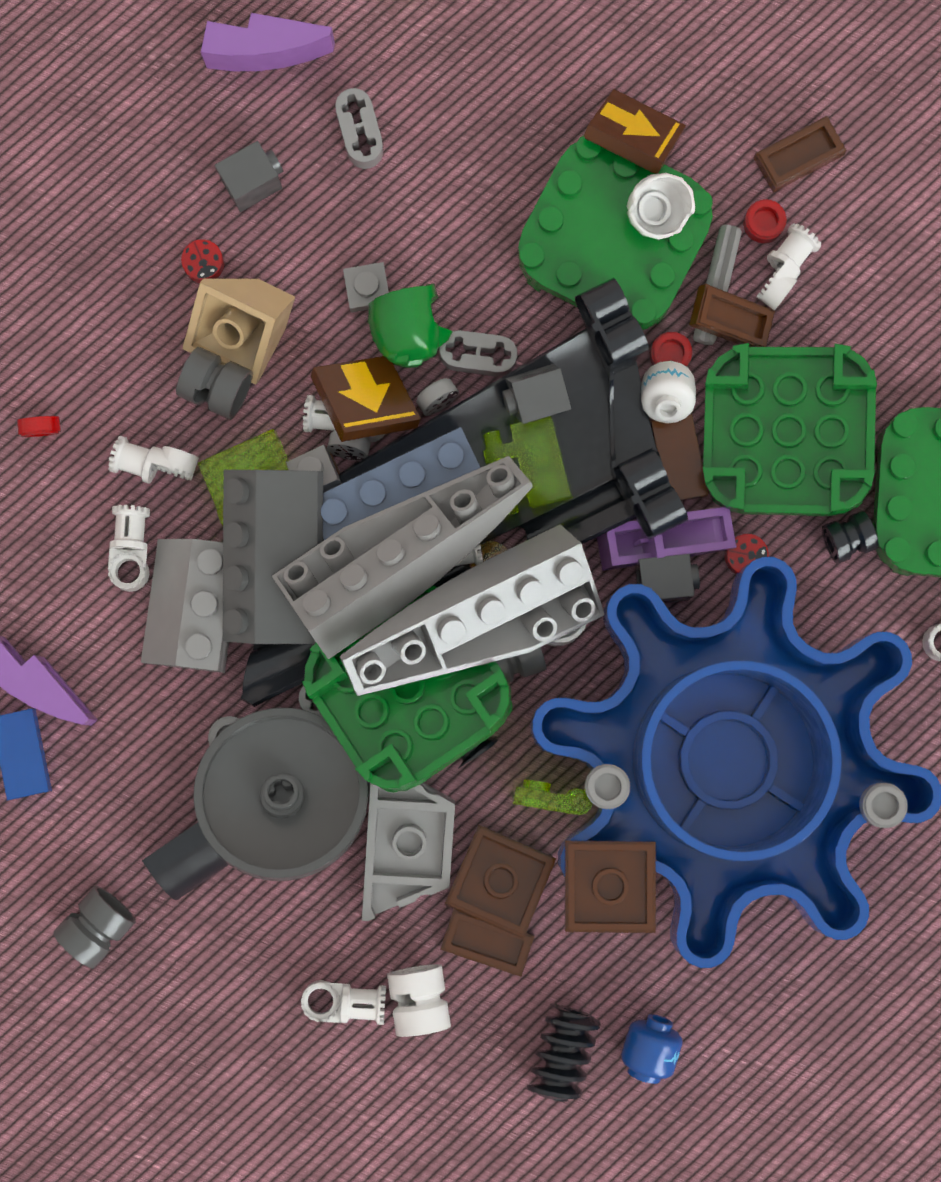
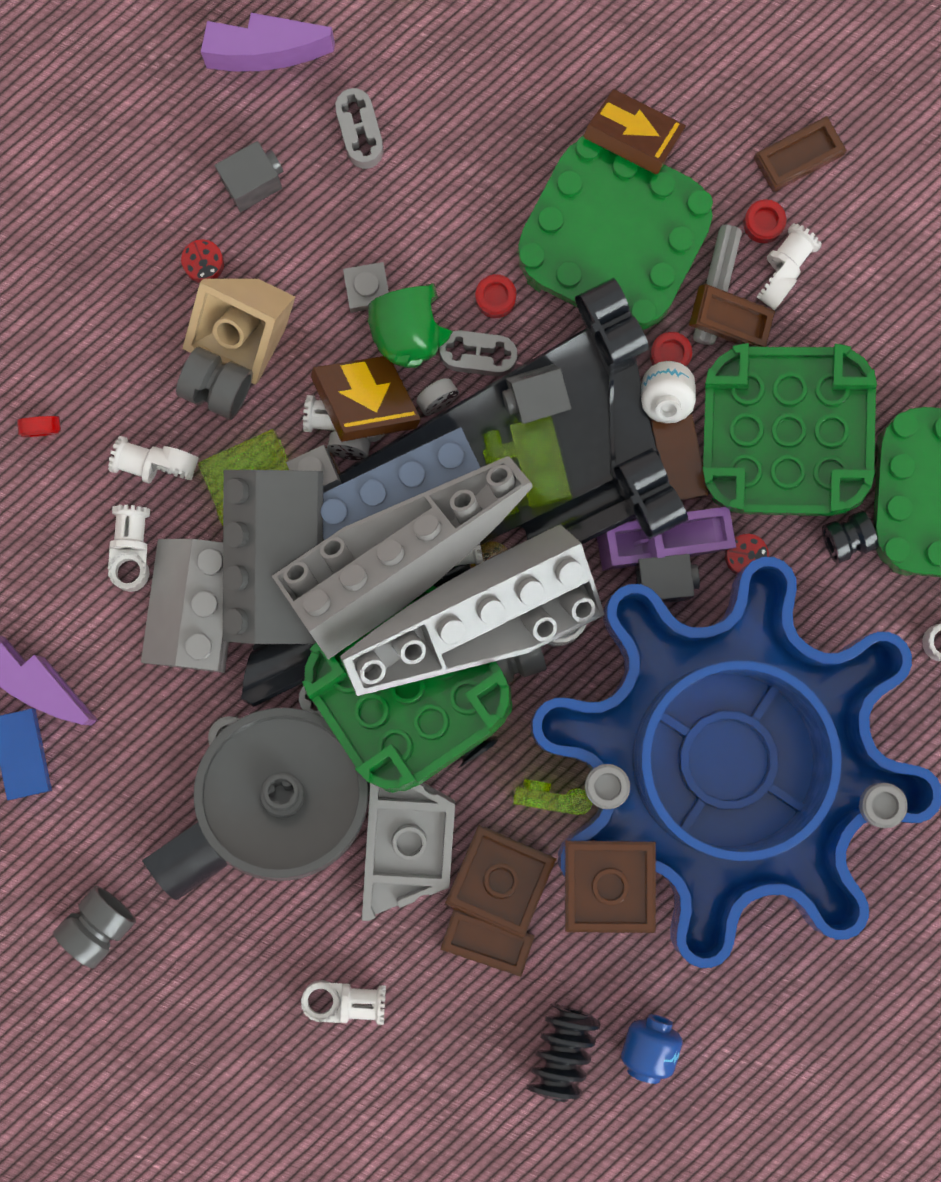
(419, 1000): white wheel -> none
(495, 296): none -> red tile
(660, 205): white hair -> none

